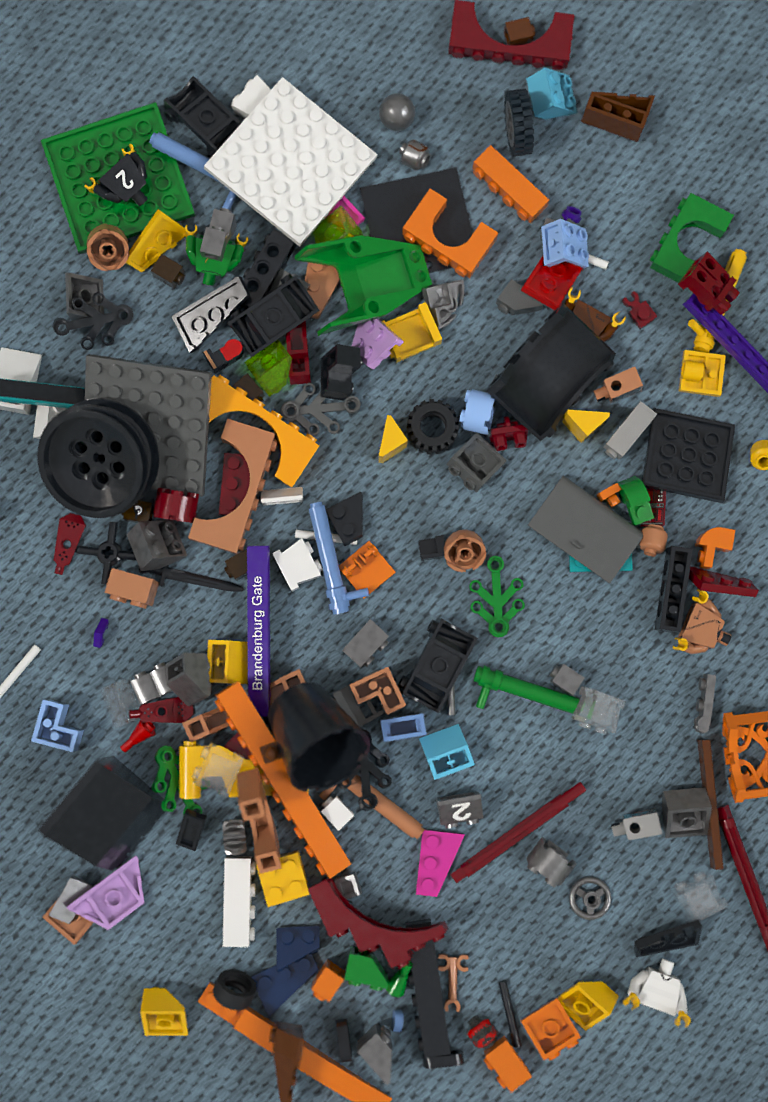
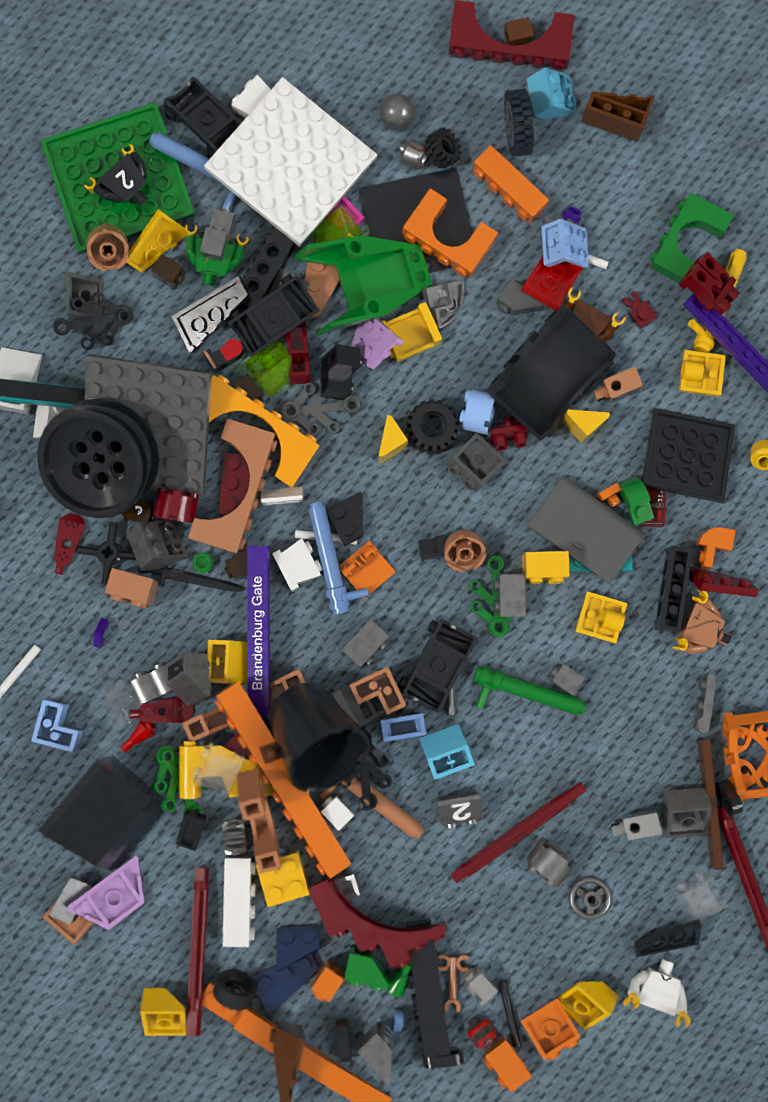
(197, 953): none -> dark red piece
(203, 562): none -> green plate
(435, 860): dark pink wing -> none
(443, 148): none -> black tyre
(479, 985): none -> light grey brick
(510, 595): none -> flat silver brick
(545, 566): none -> yellow brick
(598, 710): clear hips -> none
(601, 617): none -> yellow plate
(629, 431): light grey slope -> none
(653, 540): nougat head -> none
(728, 798): none -> black beam

